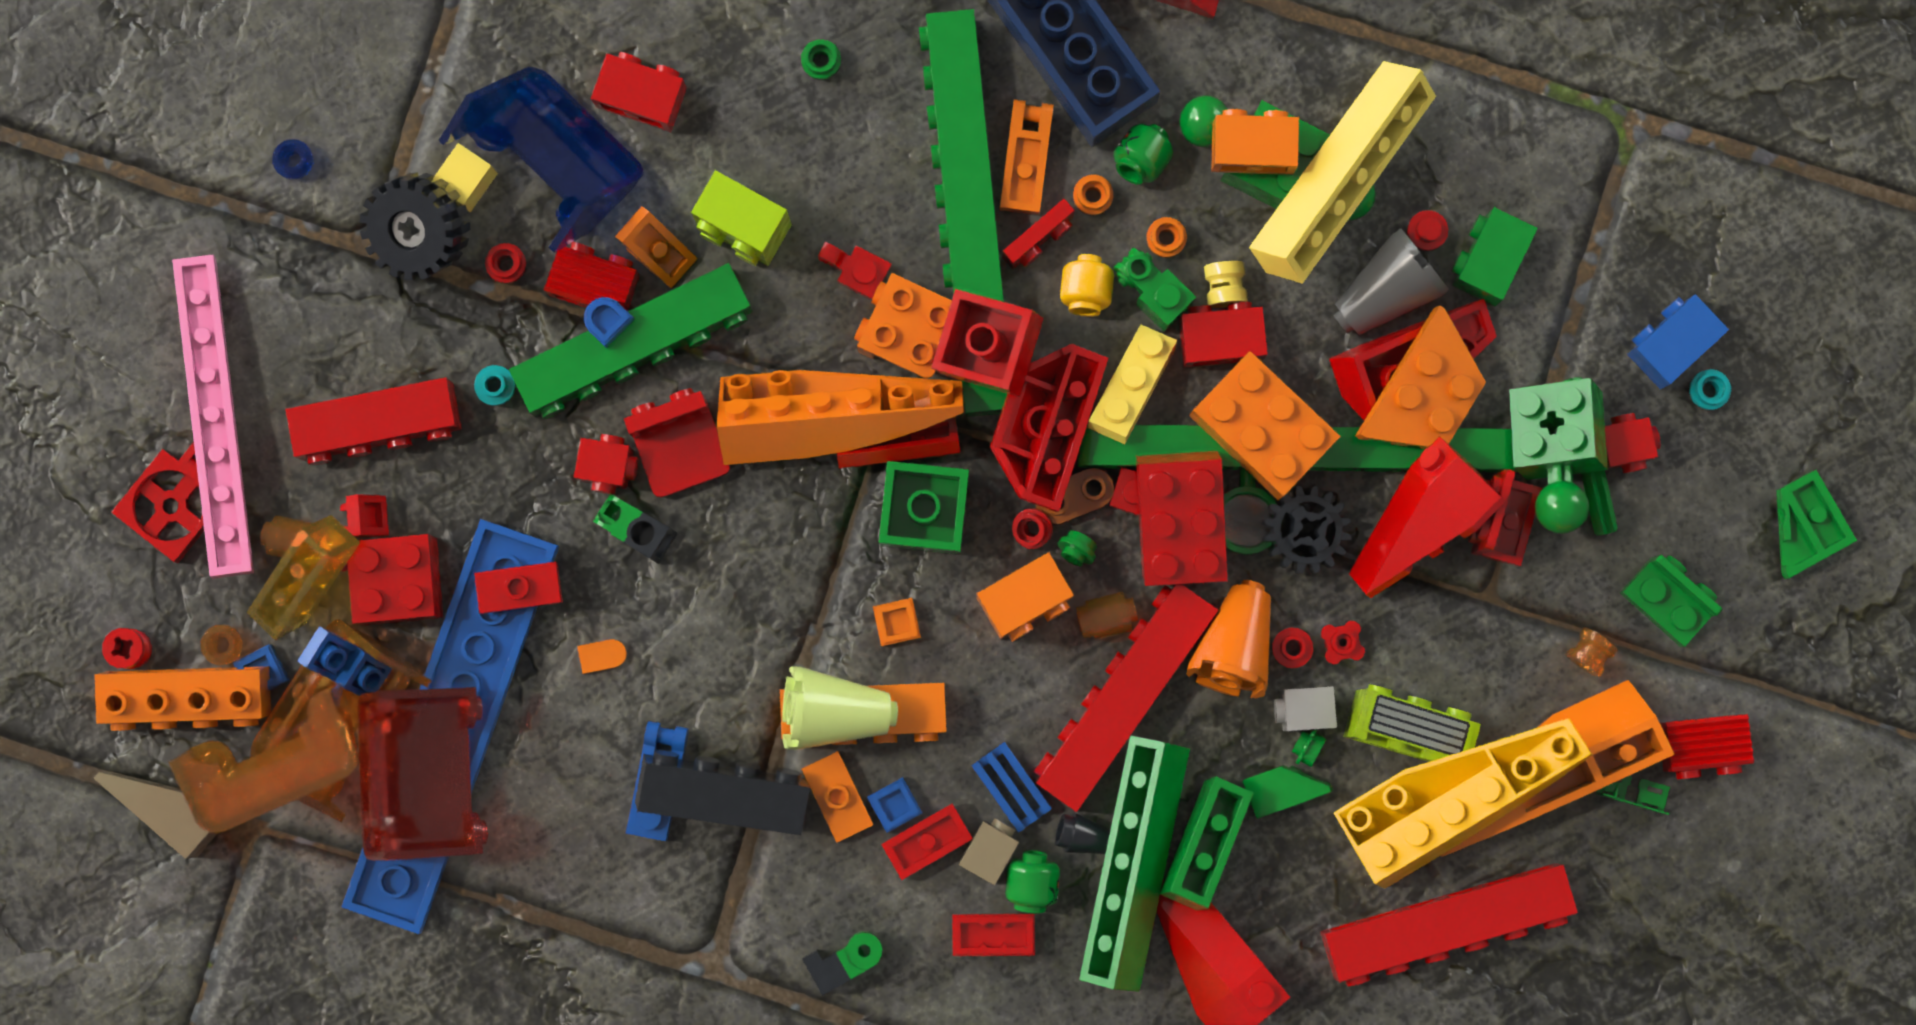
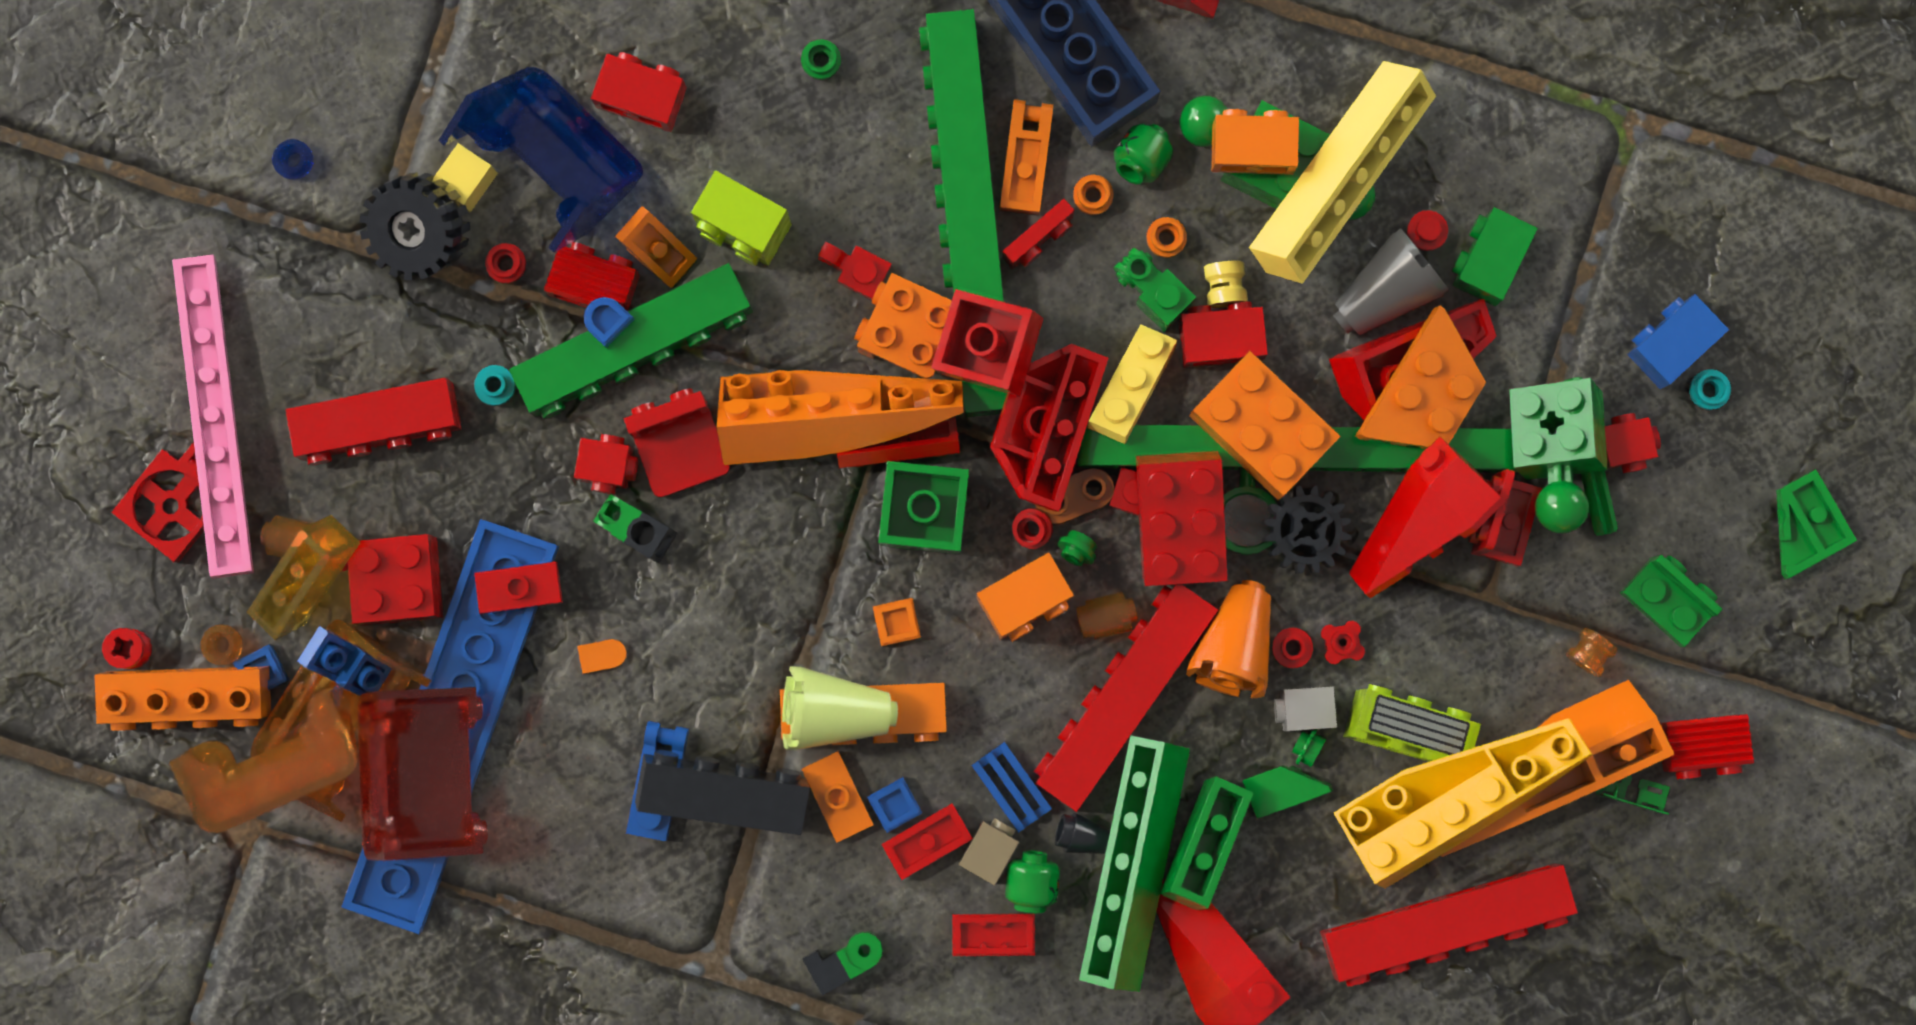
(161, 809): dark tan slope -> none
(366, 515): red tile -> none
(1087, 285): yellow head -> none

